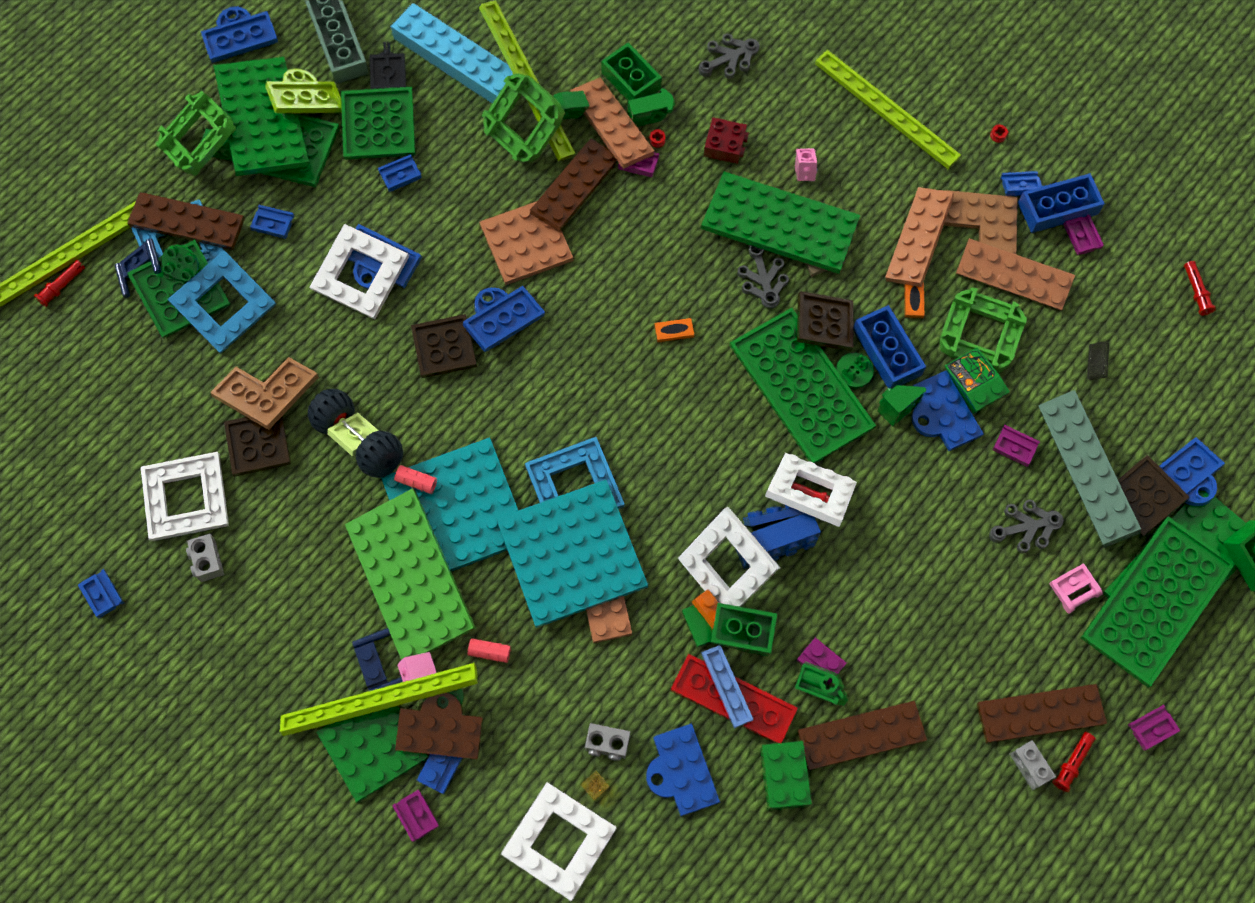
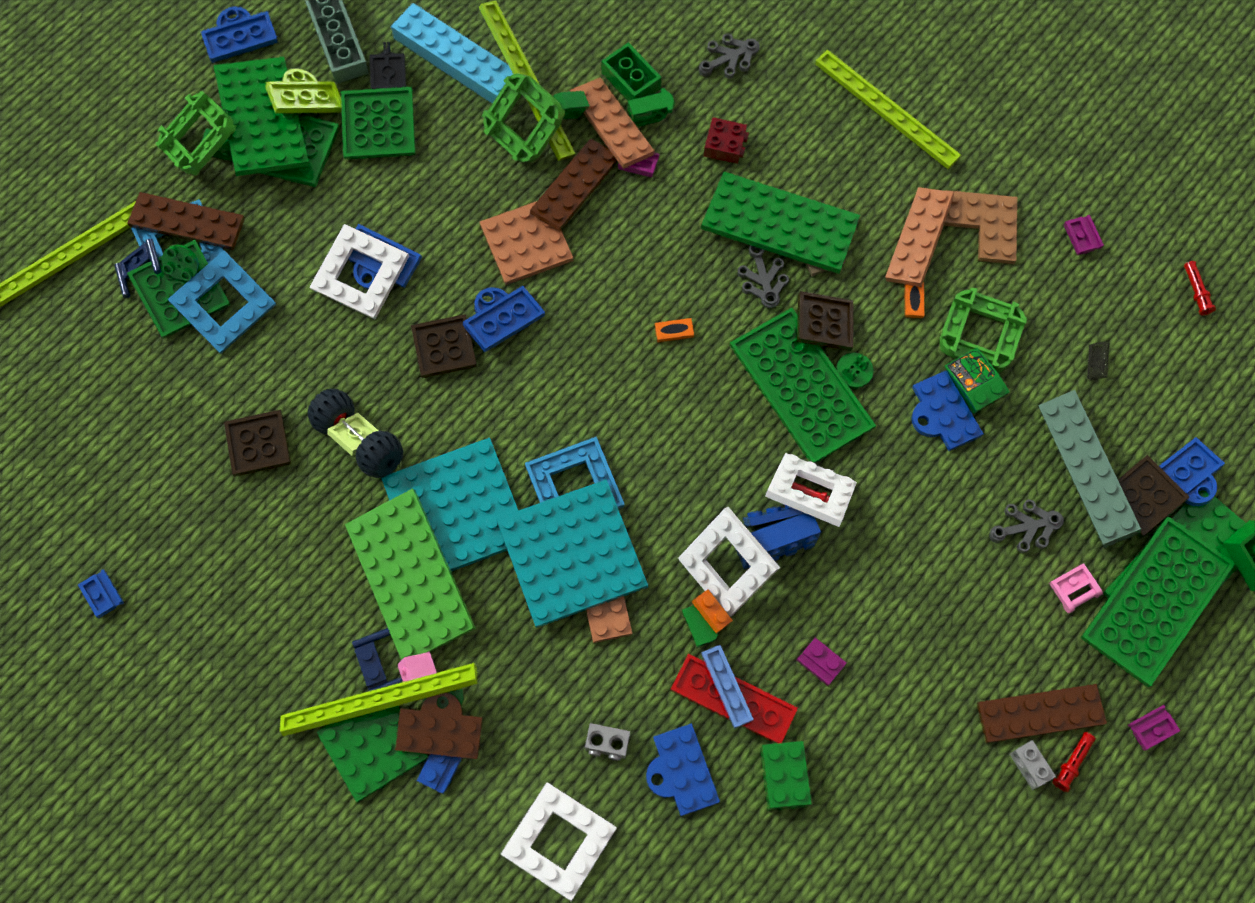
(53, 289): red pin -> none
(208, 556): light grey brick -> none
(215, 511): white plate -> none
(265, 400): medium nougat plate -> none
(272, 221): blue plate -> none
(399, 173): blue plate -> none
(415, 479): coral axle -> none
(415, 815): magenta plate -> none
(489, 650): coral axle -> none
(595, 786): clear yellow plate -> none
(657, 133): red bush -> none
(744, 629): green slope -> none
(805, 165): bright pink head -> none
(813, 679): green piece -> none
(862, 735): reddish brown plate -> none
(889, 347): blue brick -> none
(900, 402): green slope -> none
(998, 128): red bush -> none
(1015, 274): nougat plate -> none
(1016, 445): magenta plate -> none
(1018, 182): blue plate -> none
(1060, 202): blue brick -> none

